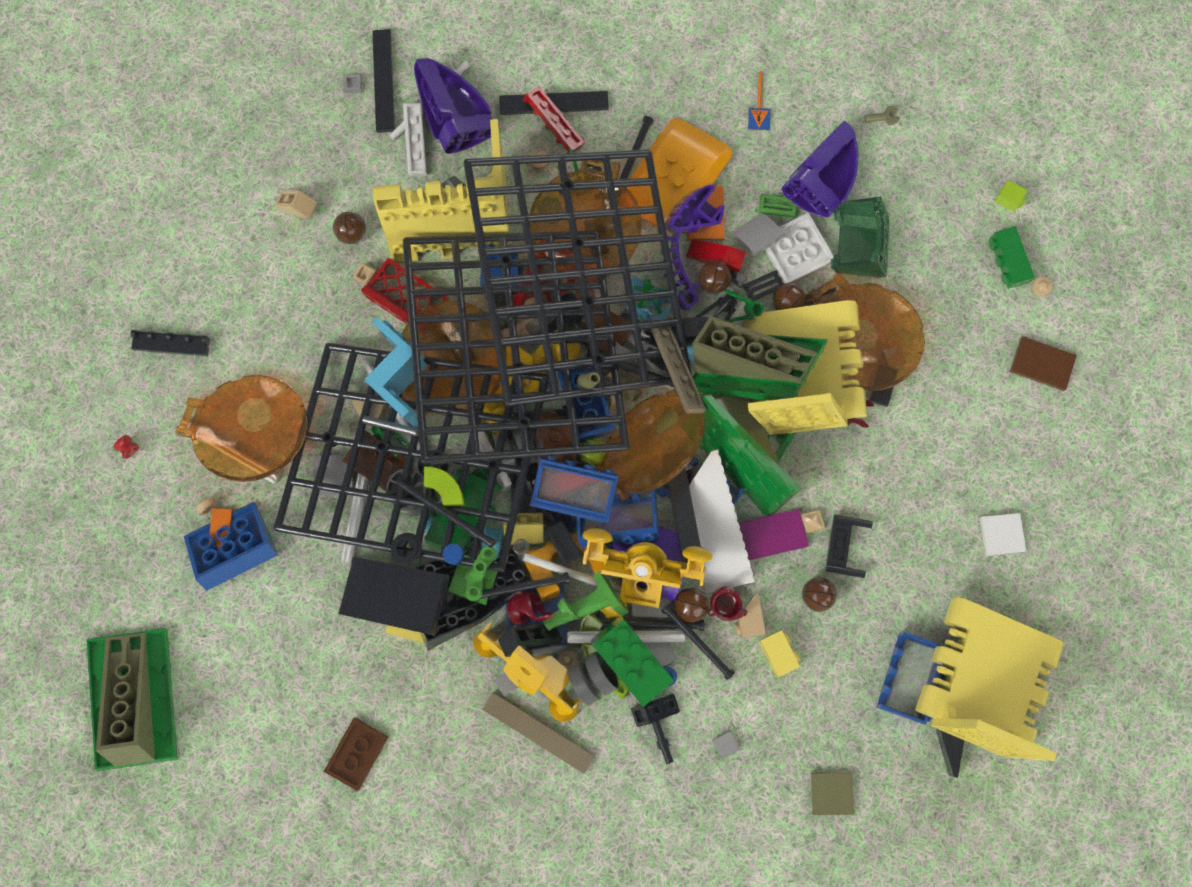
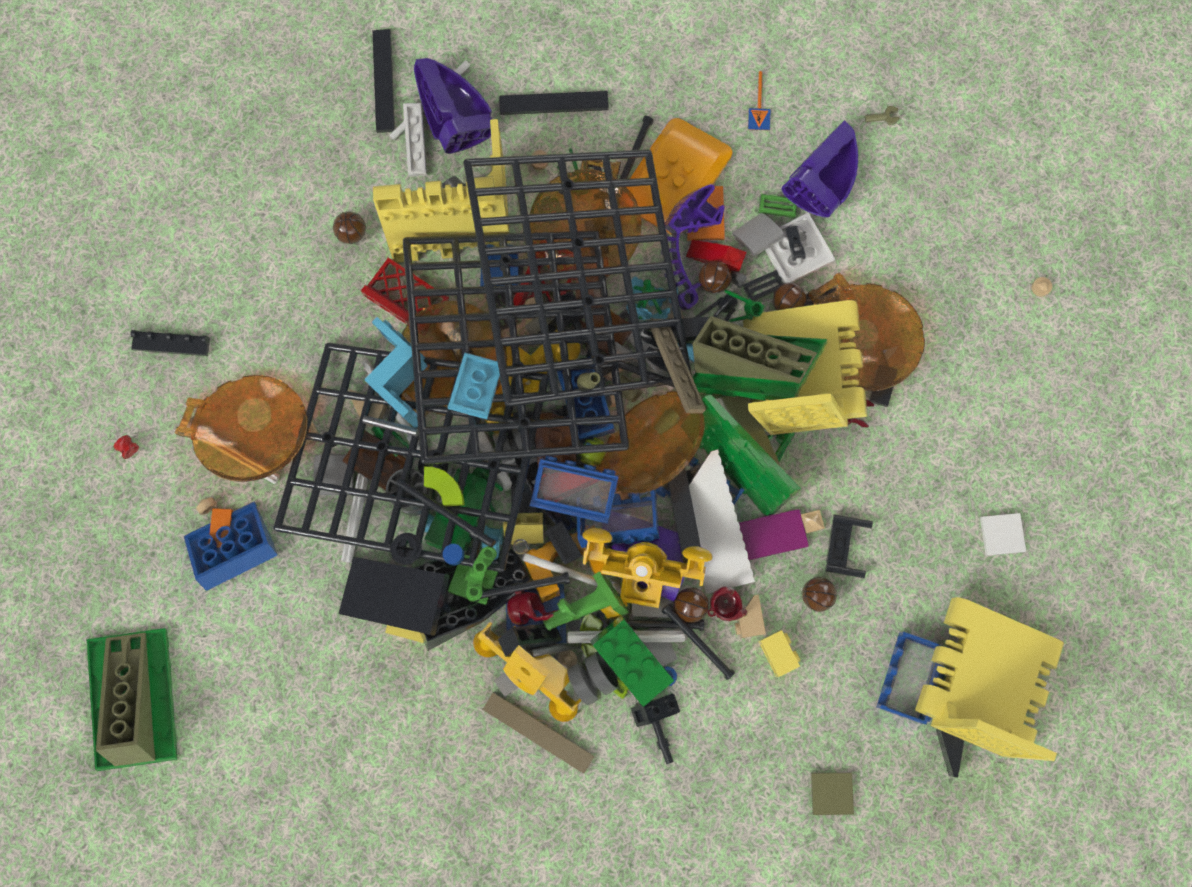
(296, 203): tan slope -> none
(352, 83): light grey tile -> none
(356, 754): reddish brown tile -> none
(364, 274): tan tile -> none
(475, 386): none -> medium azure tile
(553, 119): hinge -> none
(725, 744): light grey tile -> none
(795, 241): none -> black bar
(862, 238): clear green windscreen -> none
(1011, 196): lime brick -> none
(1011, 257): green brick -> none
(1043, 363): reddish brown tile -> none

